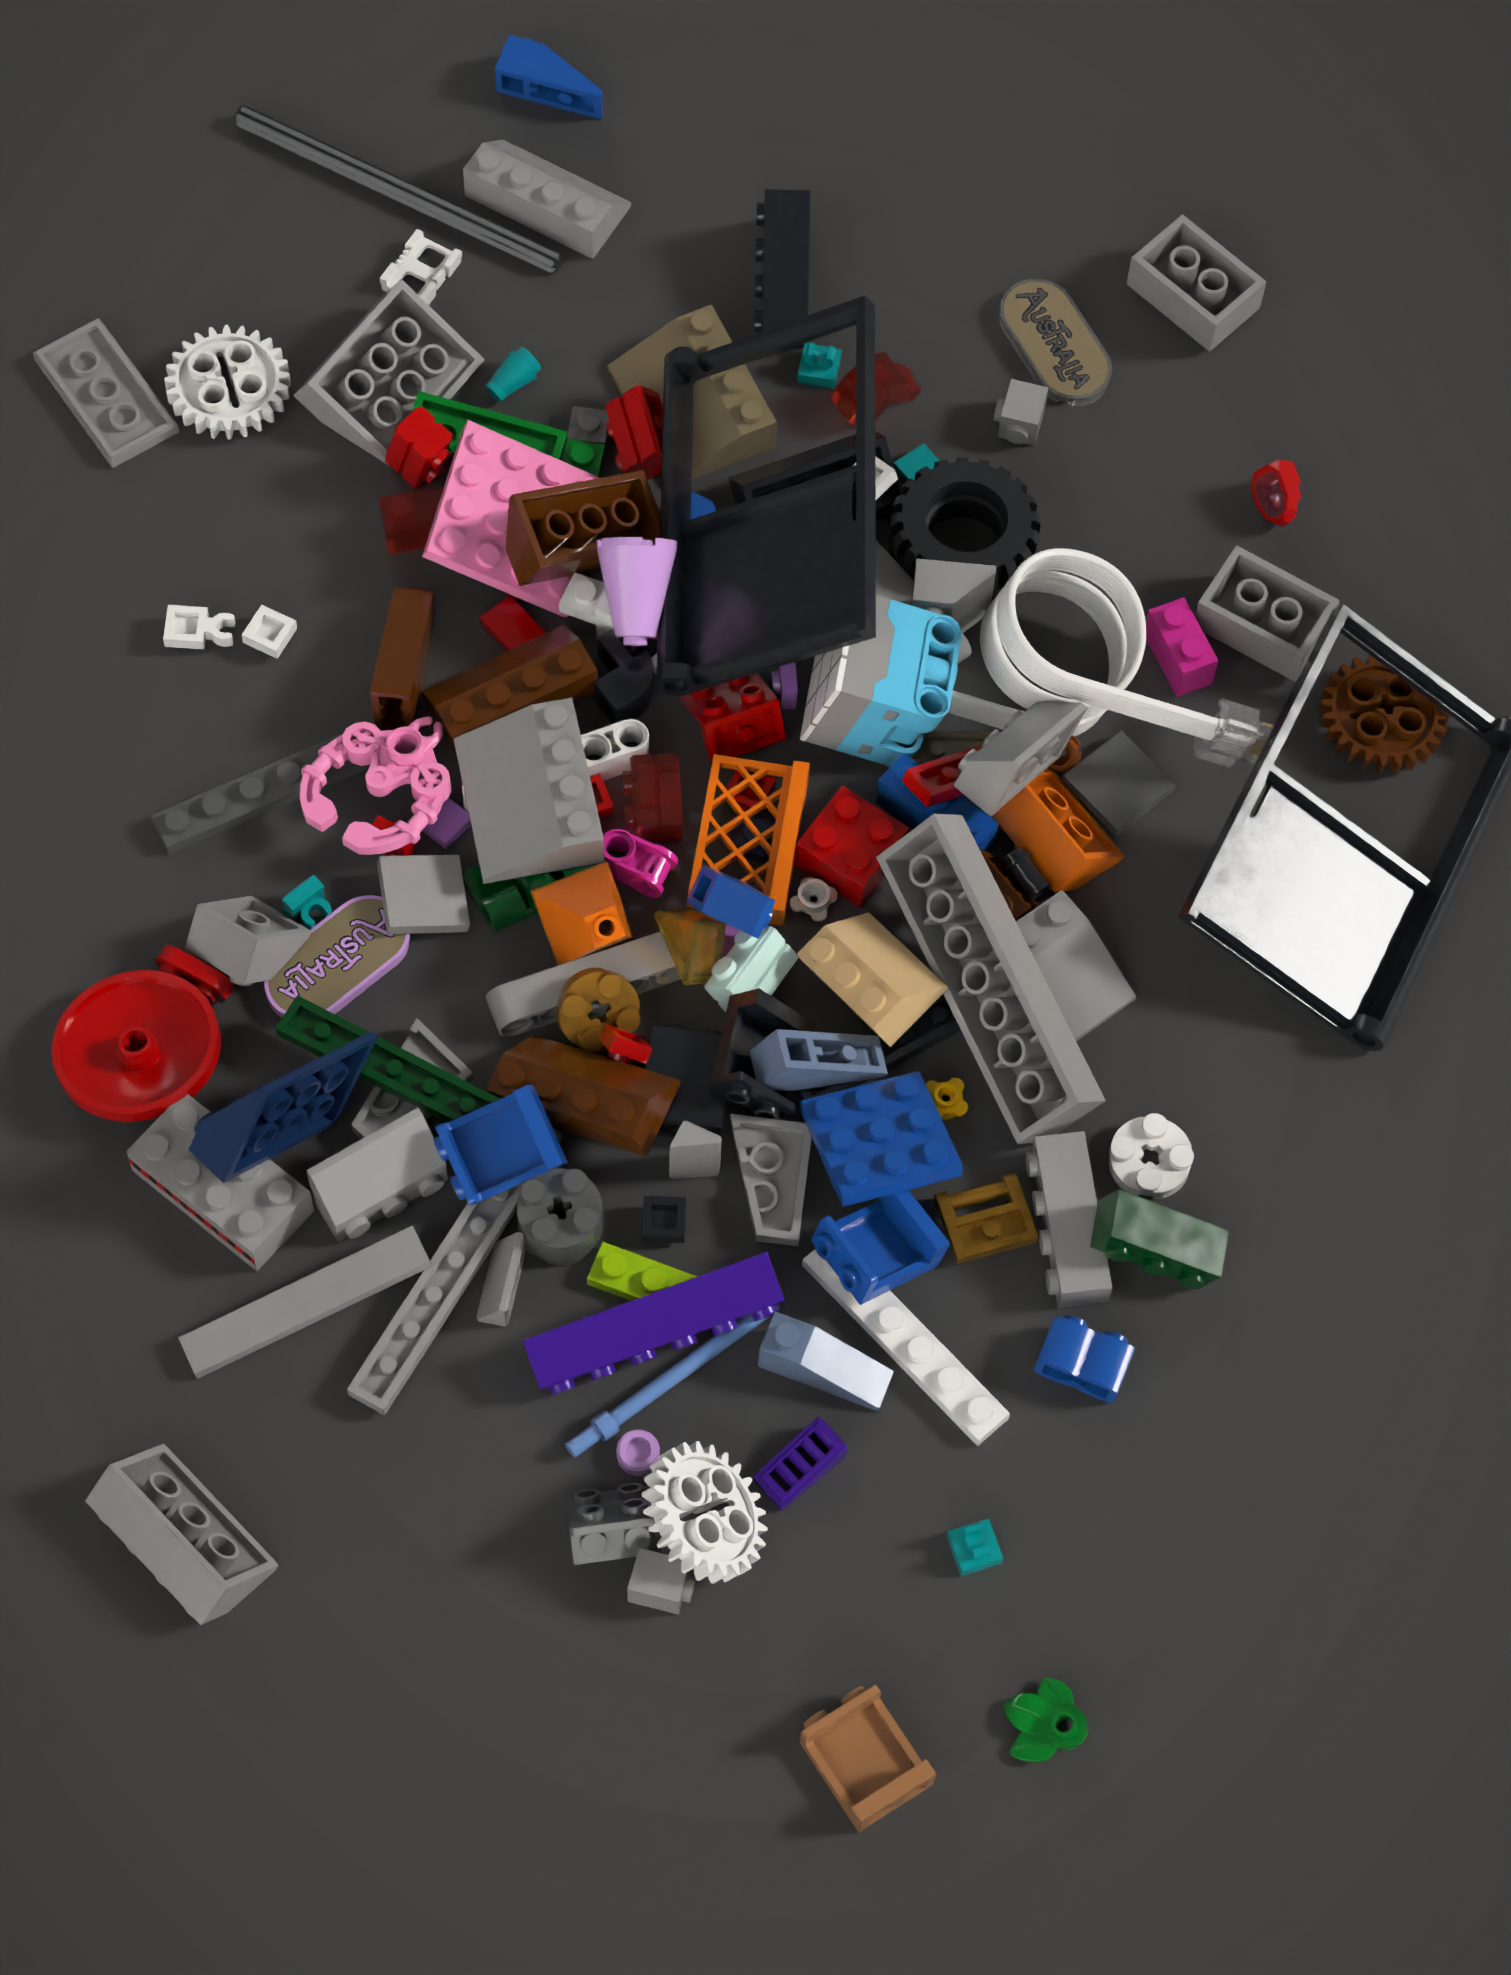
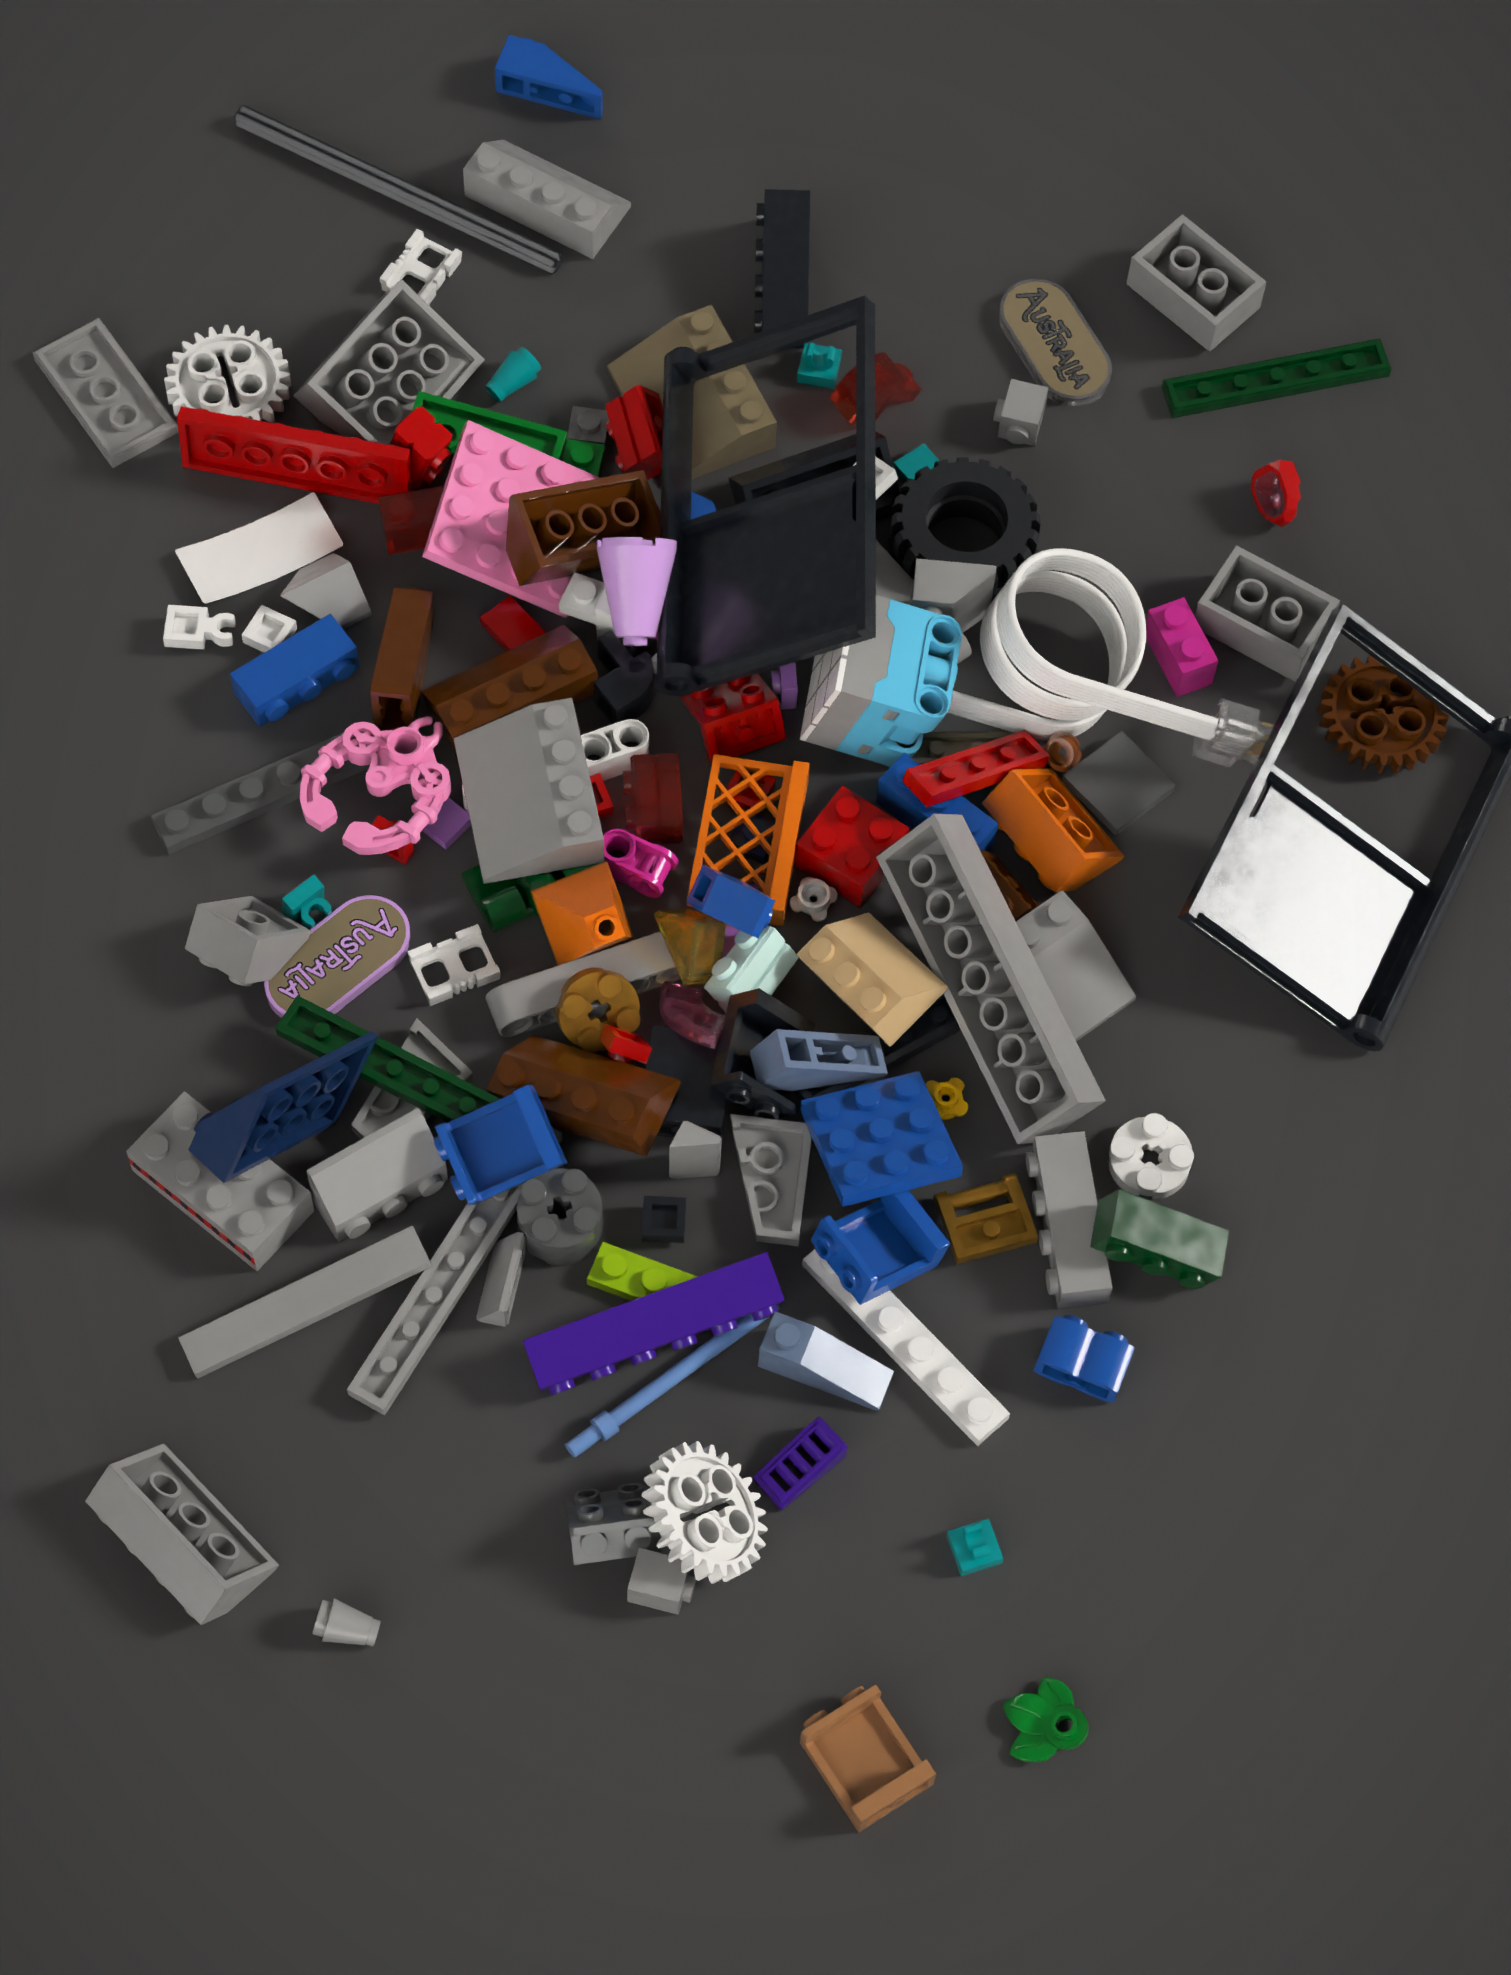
(136, 1045): red dish -> none
(206, 978): red plate -> none
(260, 550): none -> white sticker
(292, 456): none -> red plate
(295, 670): none -> blue brick
(329, 588): none -> light grey slope
(344, 1624): none -> light grey cone
(423, 894): light grey tile -> none
(448, 954): none -> white piece
(637, 1452): lavender tile -> none
(687, 1014): none -> clear pink tile
(1018, 753): light grey slope -> none
(1025, 873): black pin -> none
(1276, 378): none -> dark green tile

